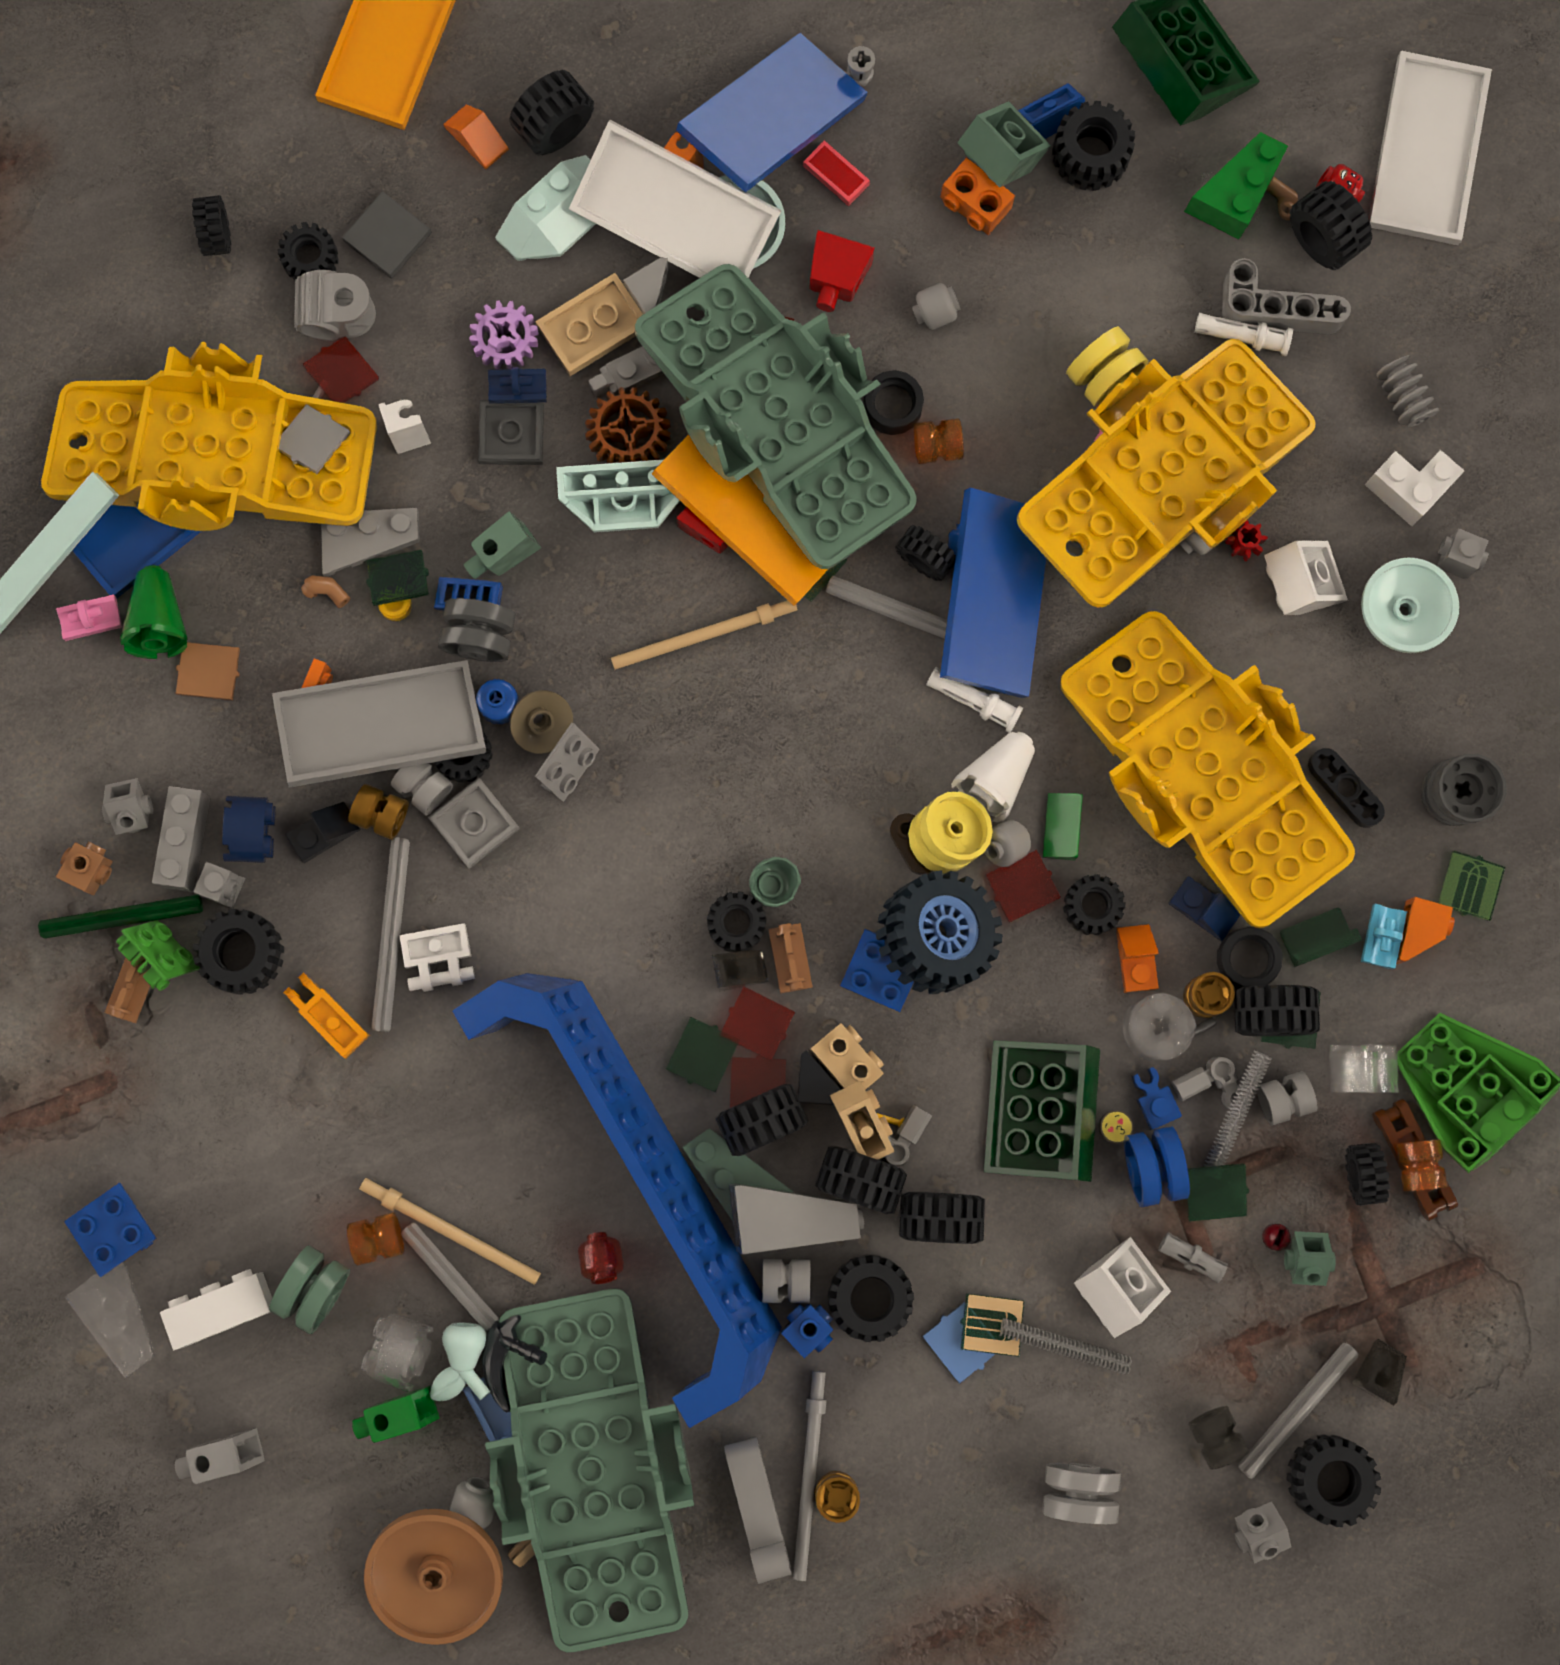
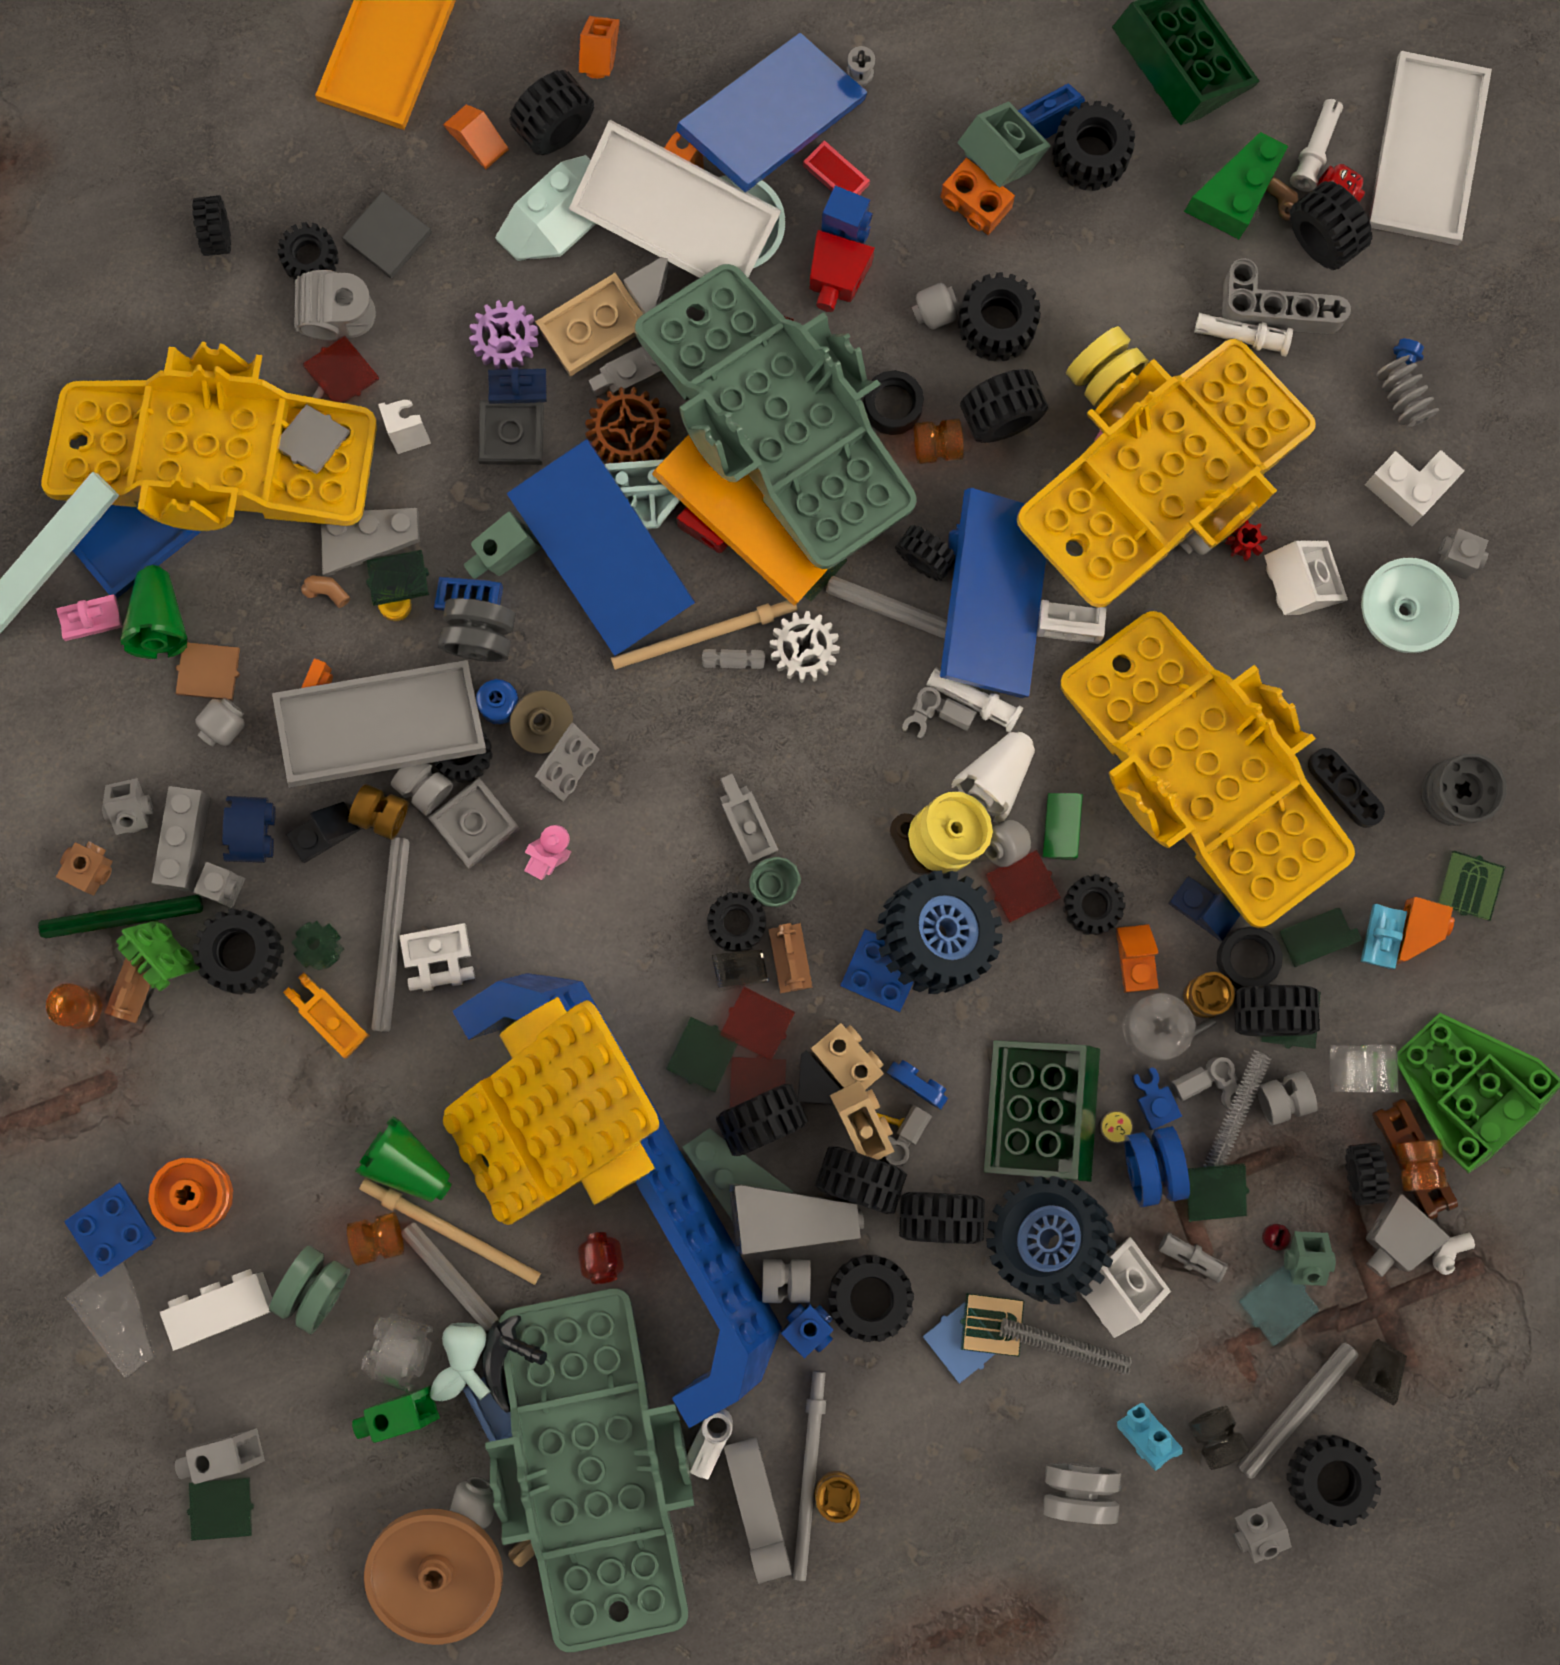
(73, 1006): none -> clear orange wheel
(171, 1200): none -> orange wheel
(220, 722): none -> light grey head
(220, 1509): none -> clear green piece
(326, 953): none -> clear green brick
(404, 1164): none -> green cone
(548, 851): none -> bright pink hips
(554, 1114): none -> yellow piece
(598, 46): none -> orange slope
(601, 547): none -> blue tile
(708, 1446): none -> white piece
(733, 658): none -> light grey axle
(747, 821): none -> light grey hinge
(815, 653): none -> white gear
(847, 215): none -> blue brick
(906, 1075): none -> blue plate
(928, 702): none -> light grey bar
(1003, 293): none -> black tyre
(1004, 406): none -> black tyre
(1017, 1228): none -> black wheel
(1071, 622): none -> white hinge
(1149, 1436): none -> medium azure hips
(1278, 1306): none -> clear light blue piece
(1314, 157): none -> white pin
(1402, 1236): none -> light grey torso
(1409, 347): none -> blue plate
(1444, 1256): none -> white arm

